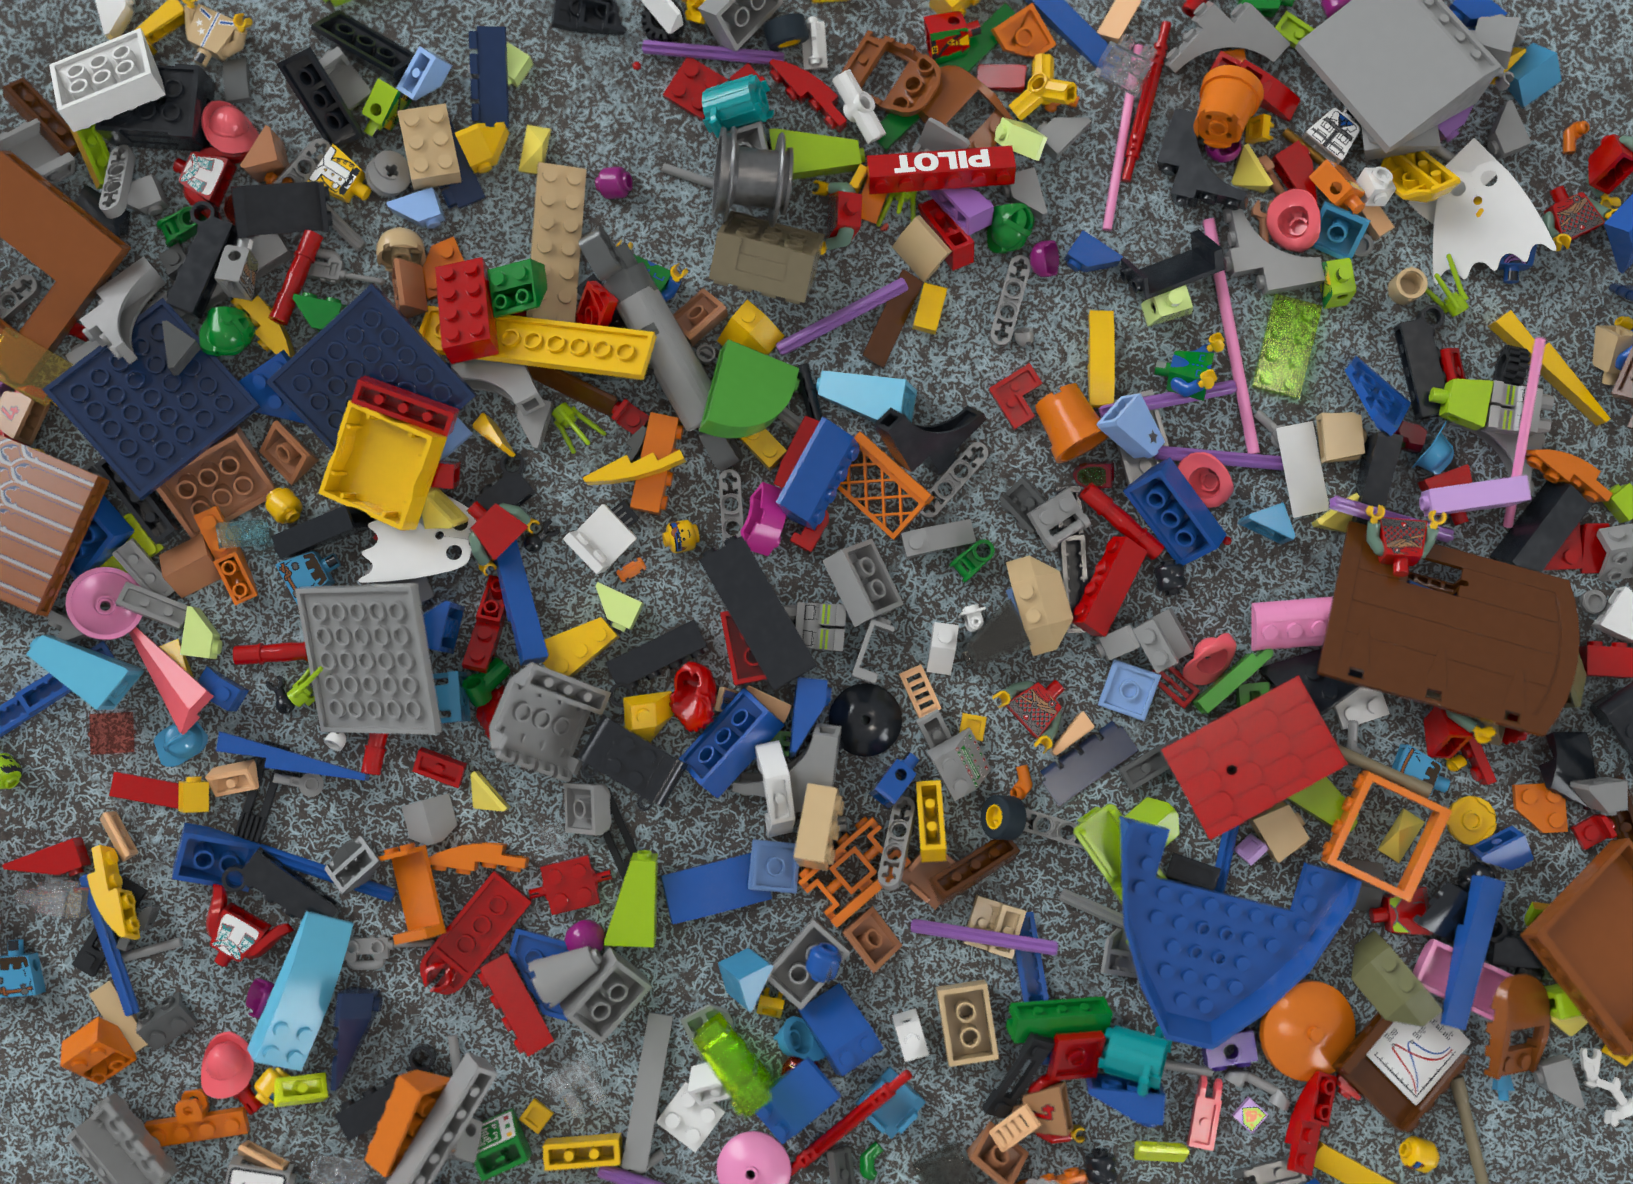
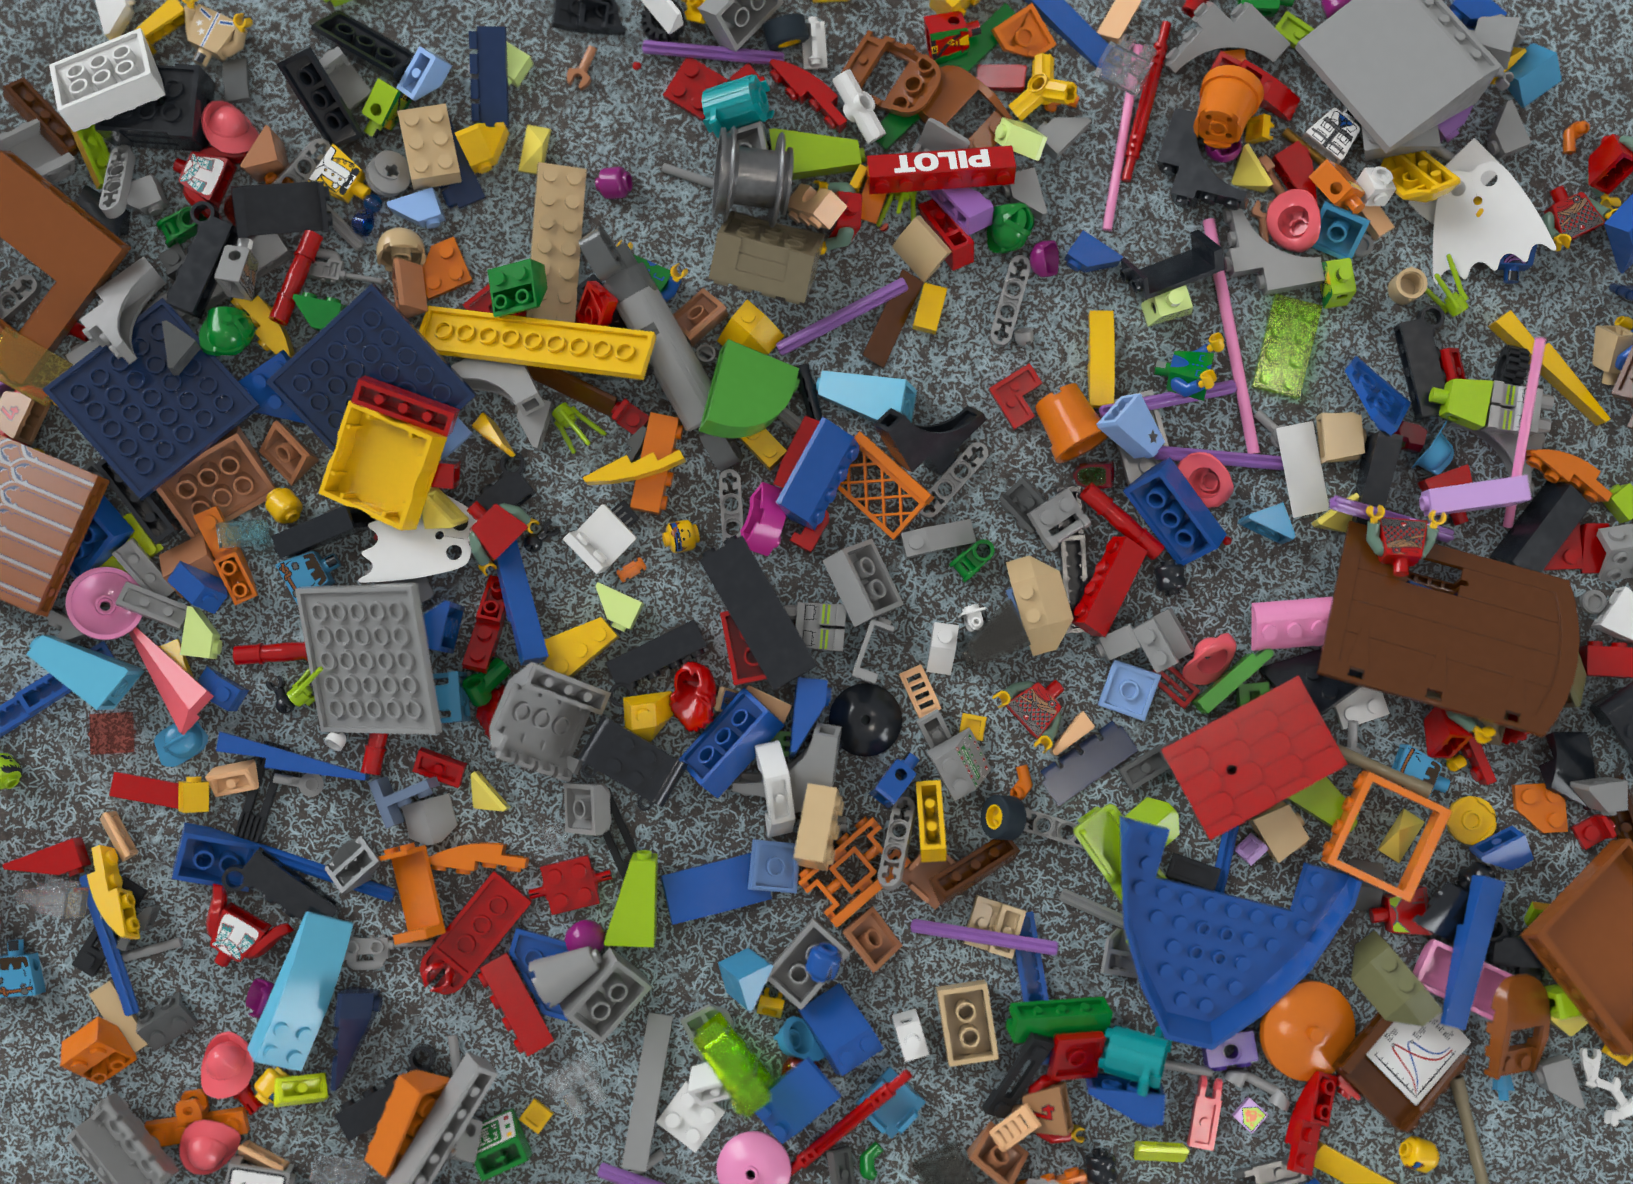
(198, 587): none -> blue slope
(207, 1146): none -> coral hat
(364, 220): none -> clear blue plate
(390, 802): none -> sand blue bracket
(466, 311): red brick -> none
(582, 69): none -> nougat bar
(582, 1151): yellow brick -> none
(815, 207): none -> light nougat arch

